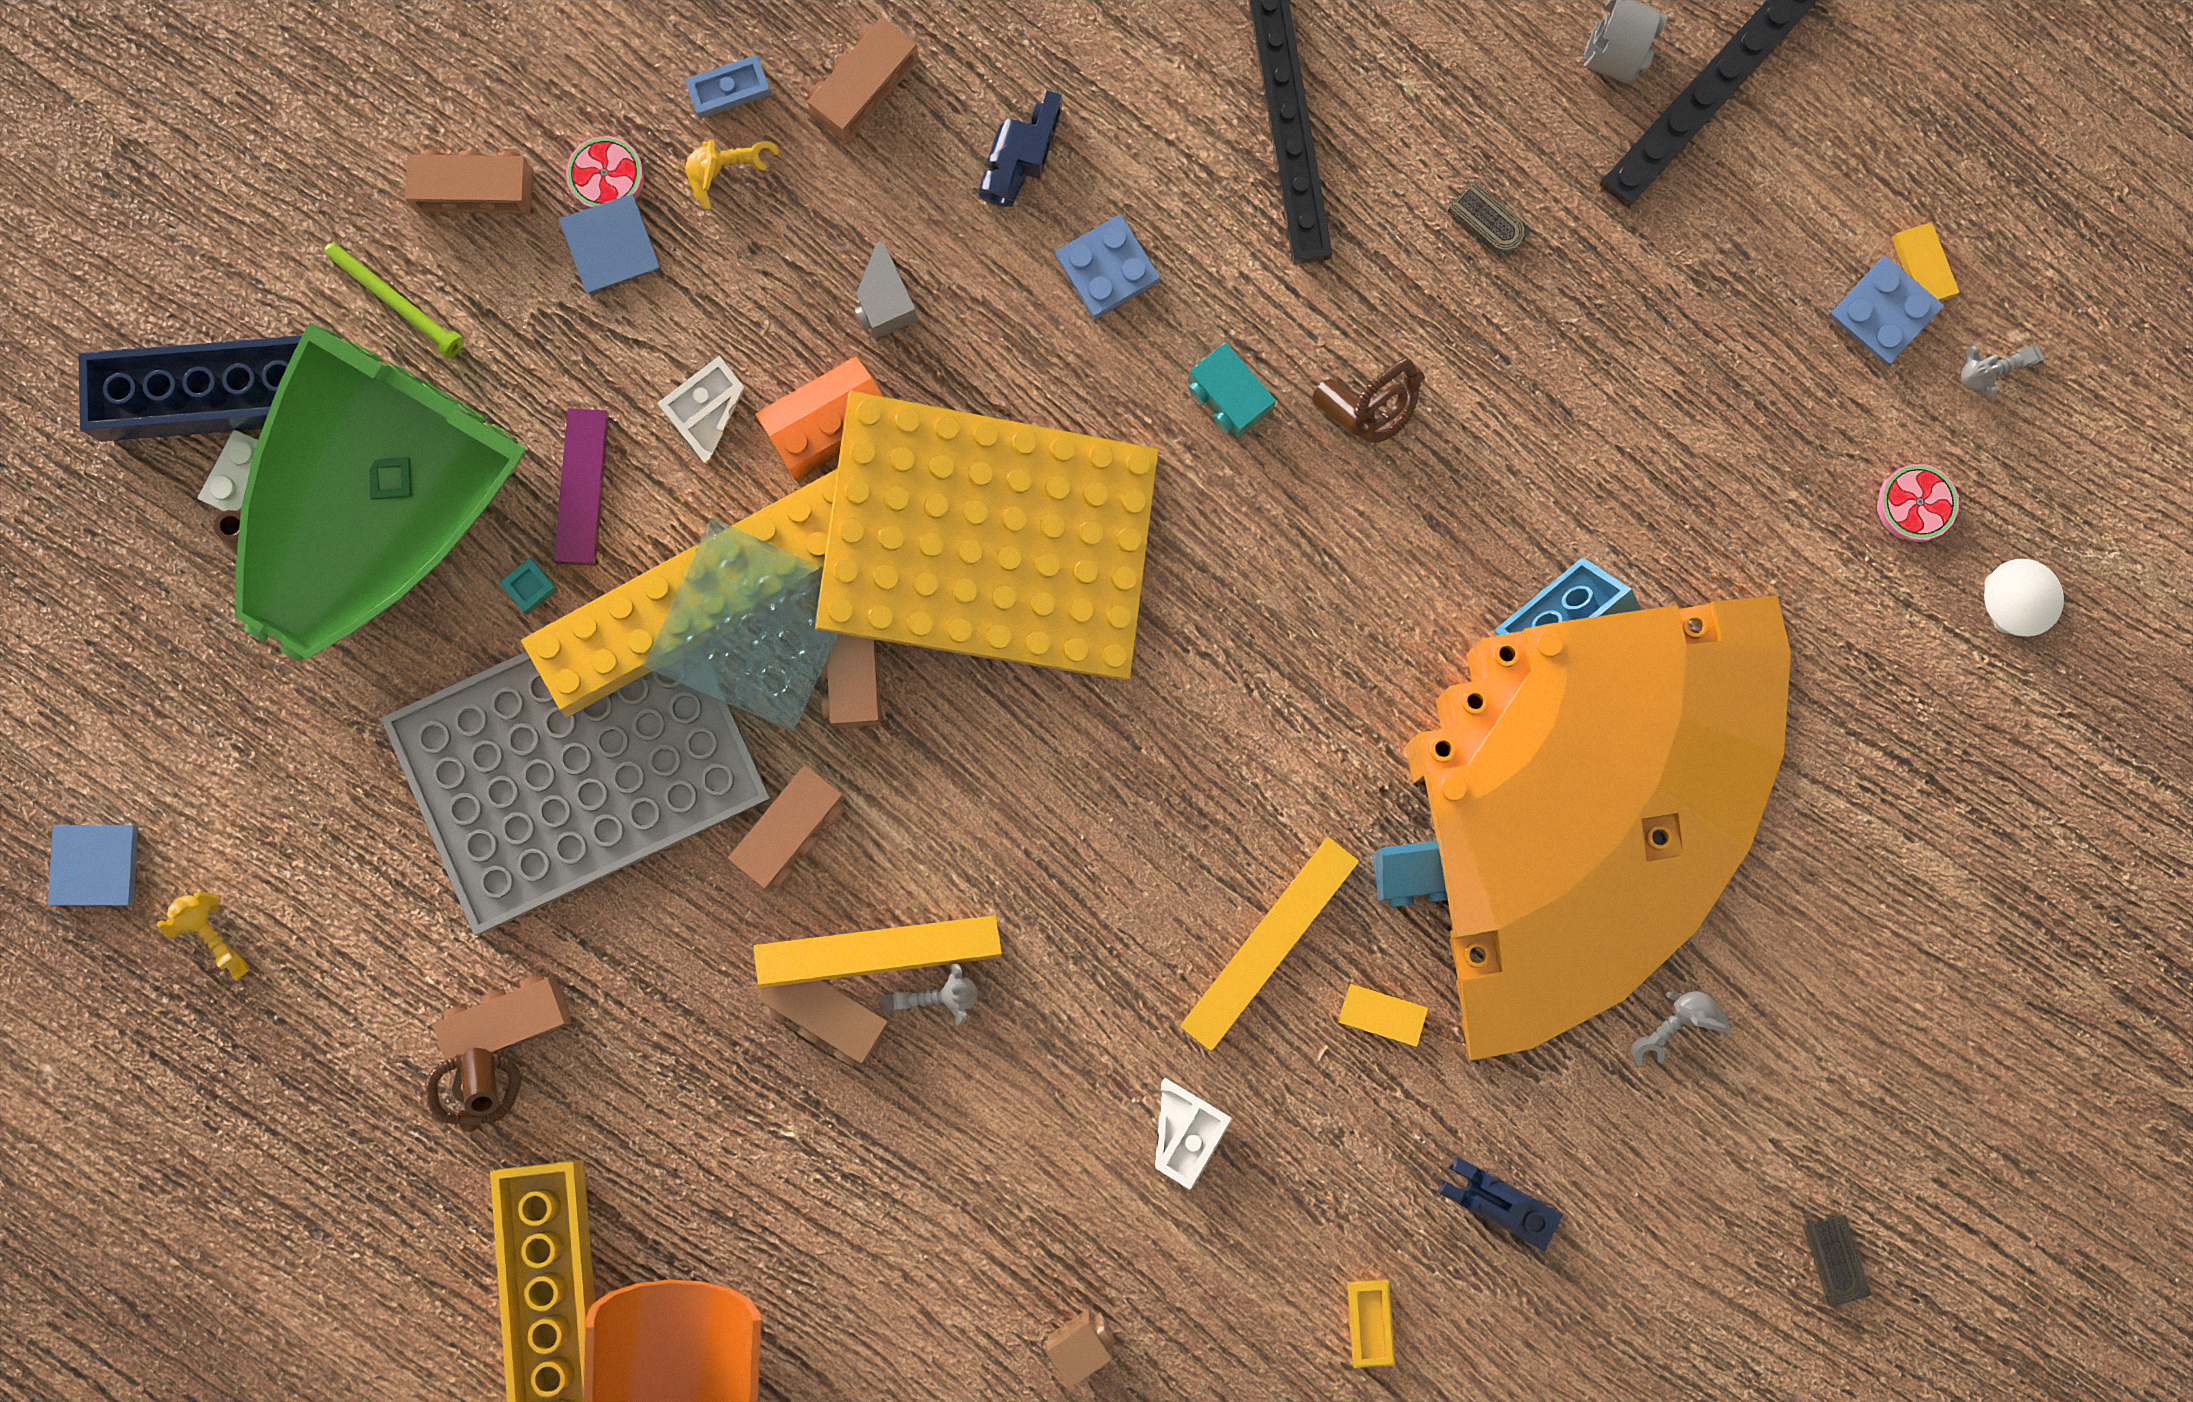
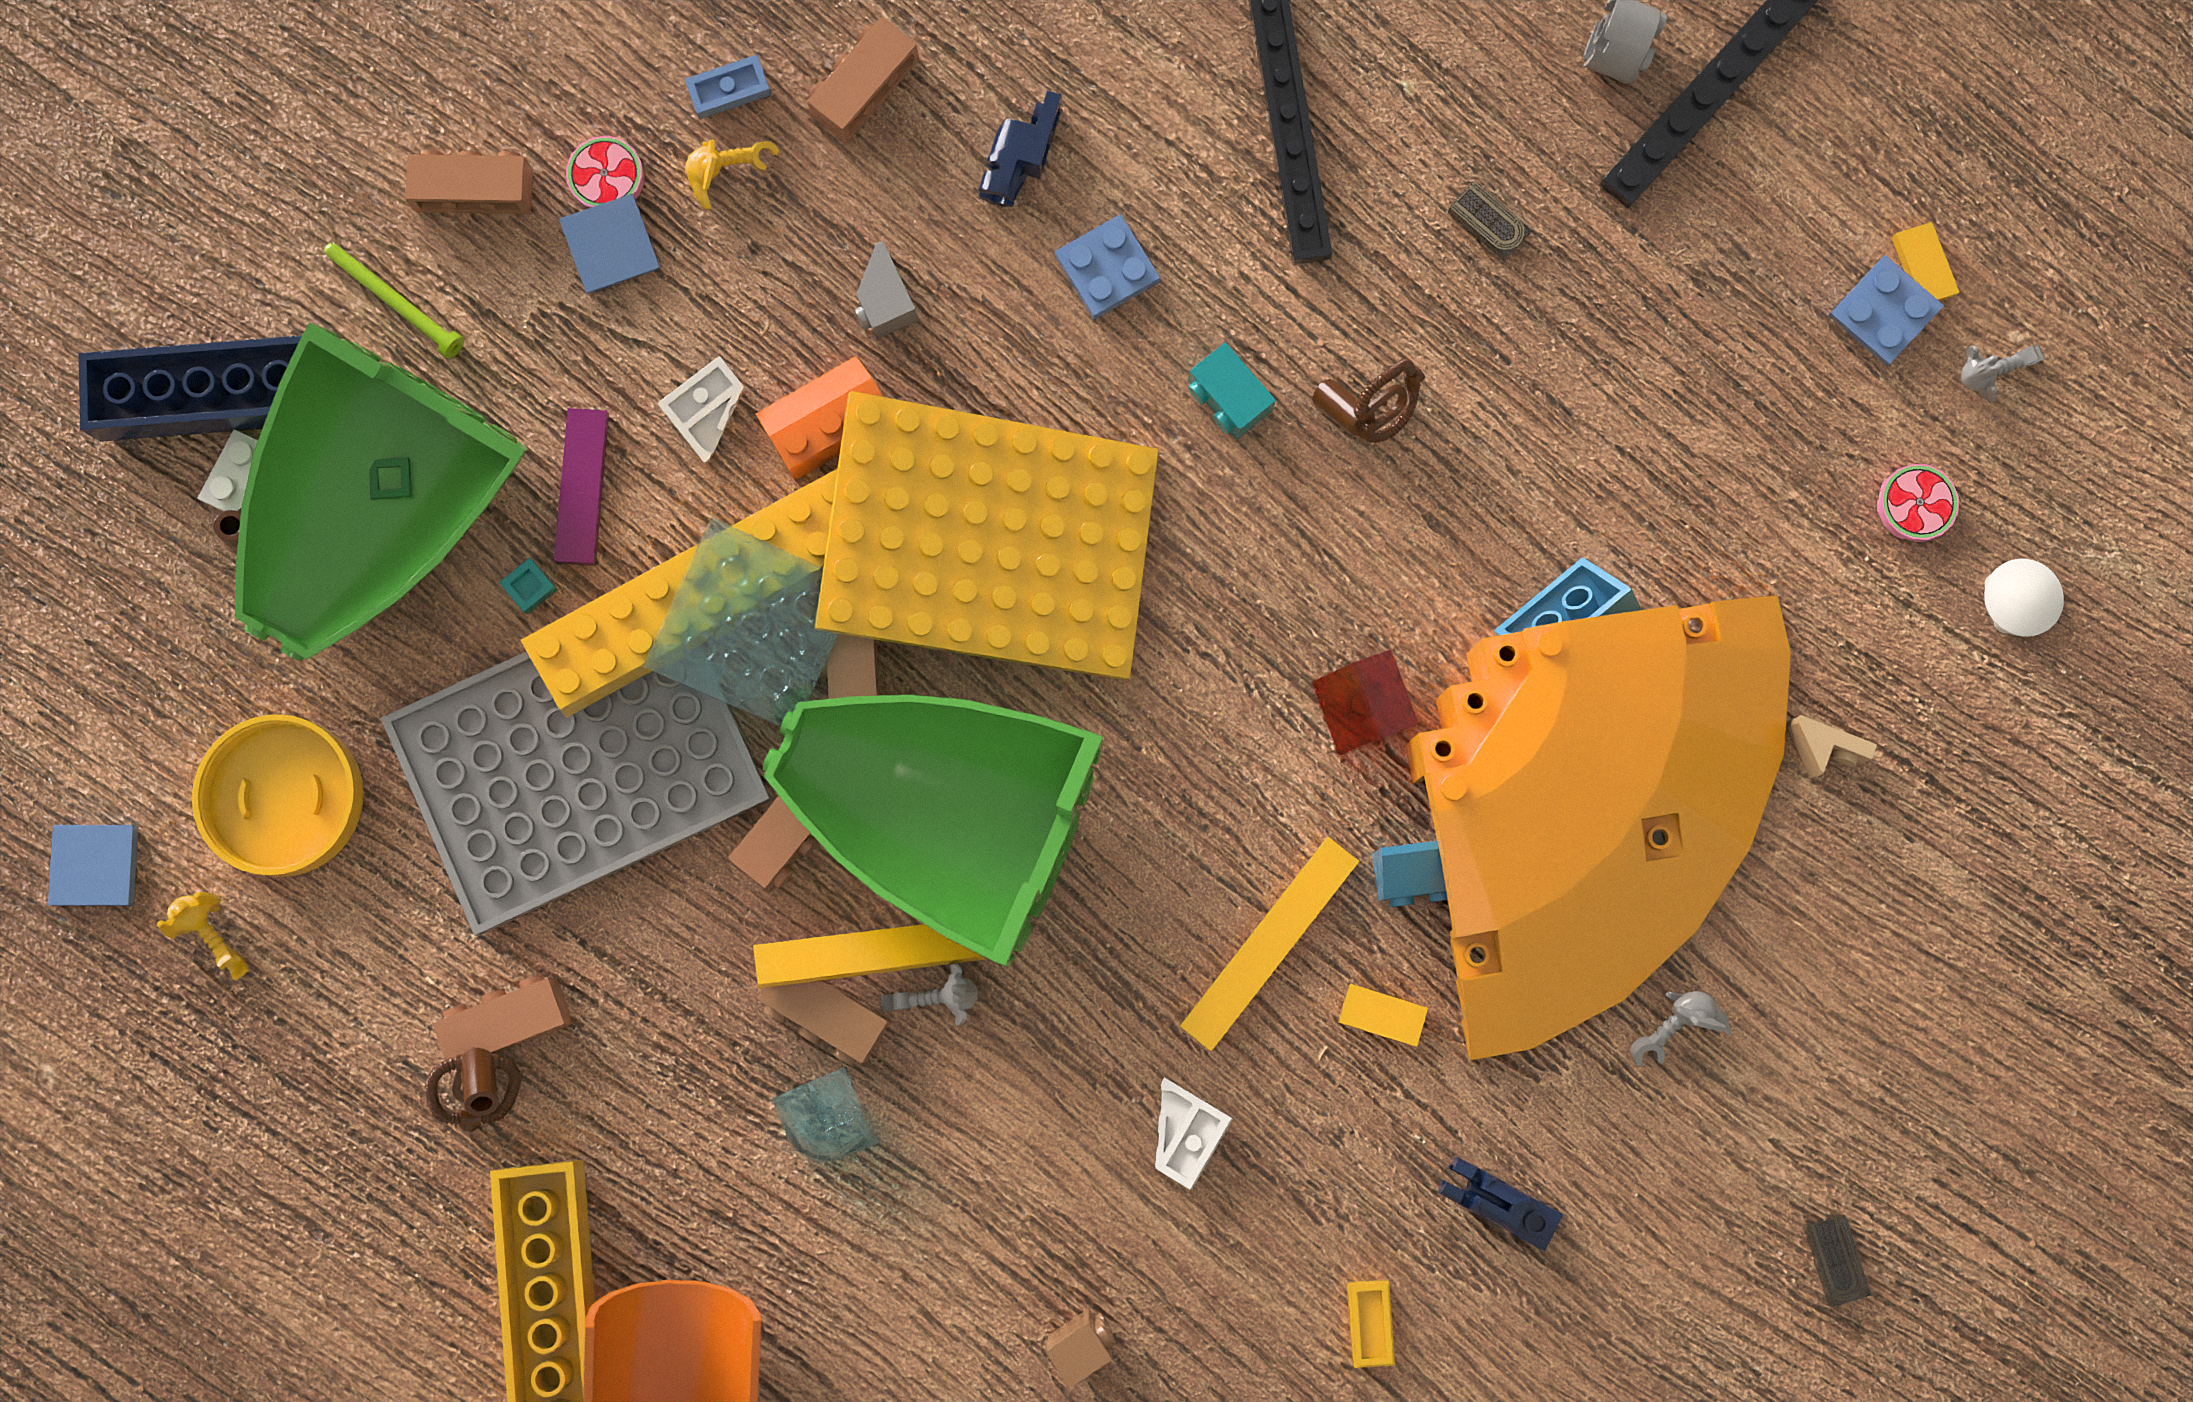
(277, 796): none -> yellow brick
(826, 1118): none -> clear light blue brick
(940, 805): none -> bright green panel
(1365, 703): none -> clear red slope
(1817, 742): none -> tan slope

